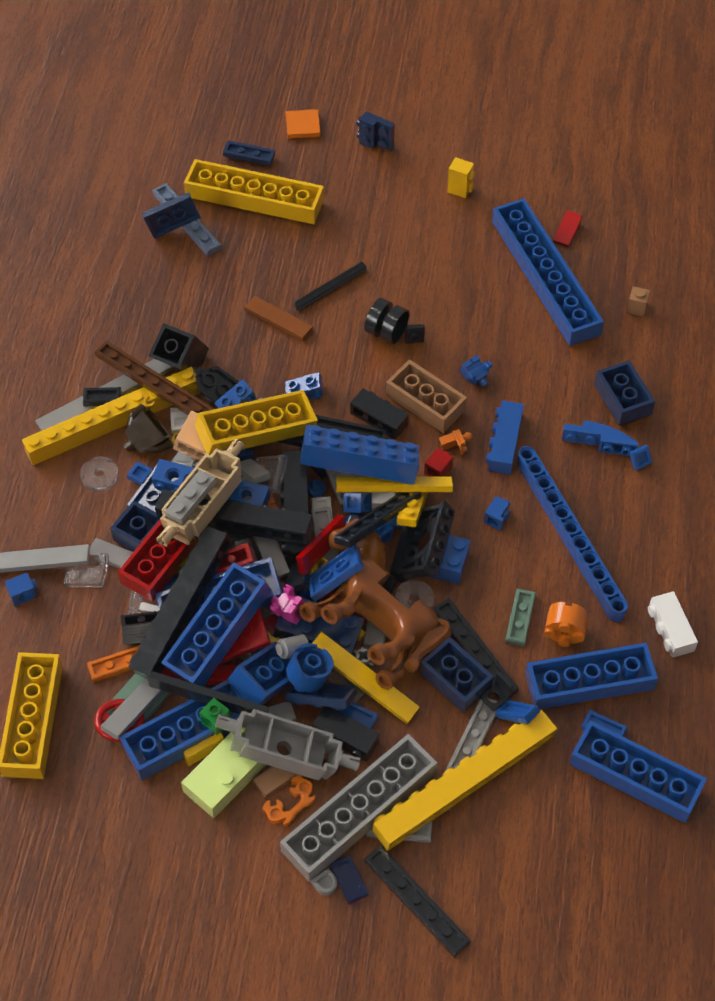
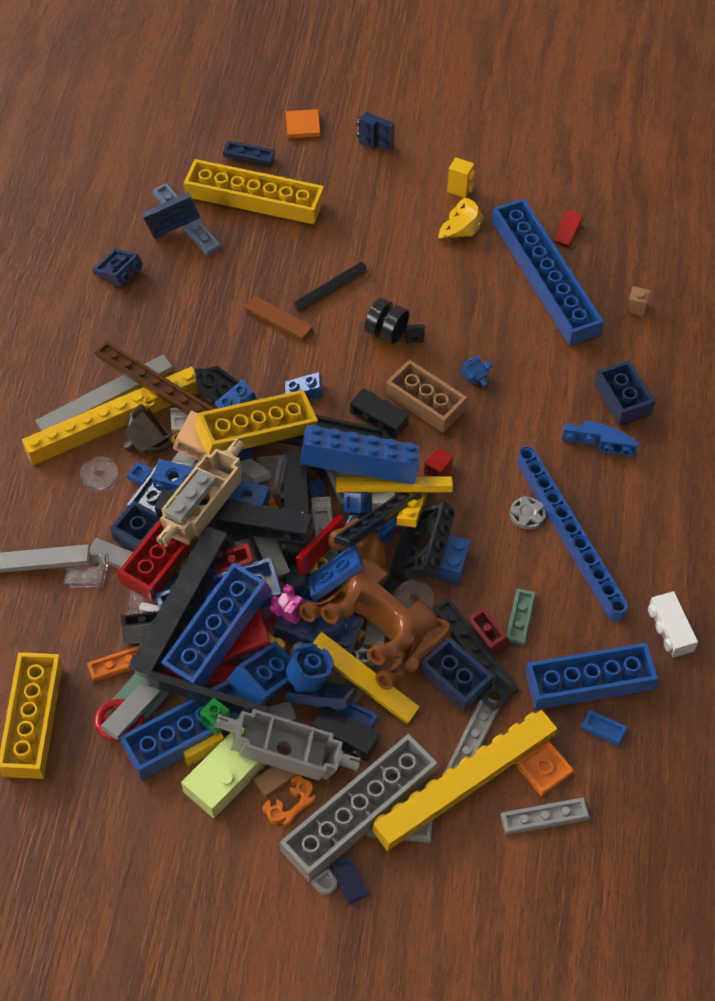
(21, 589): blue brick -> none
(100, 396): black tile -> none
(118, 267): none -> dark blue plate
(178, 348): black slope -> none
(287, 646): light grey brick -> none
(417, 901): black tile -> none
(455, 439): orange piece -> none
(464, 224): none -> yellow piece
(489, 631): none -> dark red brick
(497, 513): blue brick -> none
(505, 438): blue brick -> none
(517, 712): blue tile -> none
(527, 513): none -> light grey wheel
(544, 768): none -> orange tile
(544, 816): none -> light grey tile
(566, 623): orange brick -> none
(637, 771): blue brick -> none
(640, 457): blue tile -> none

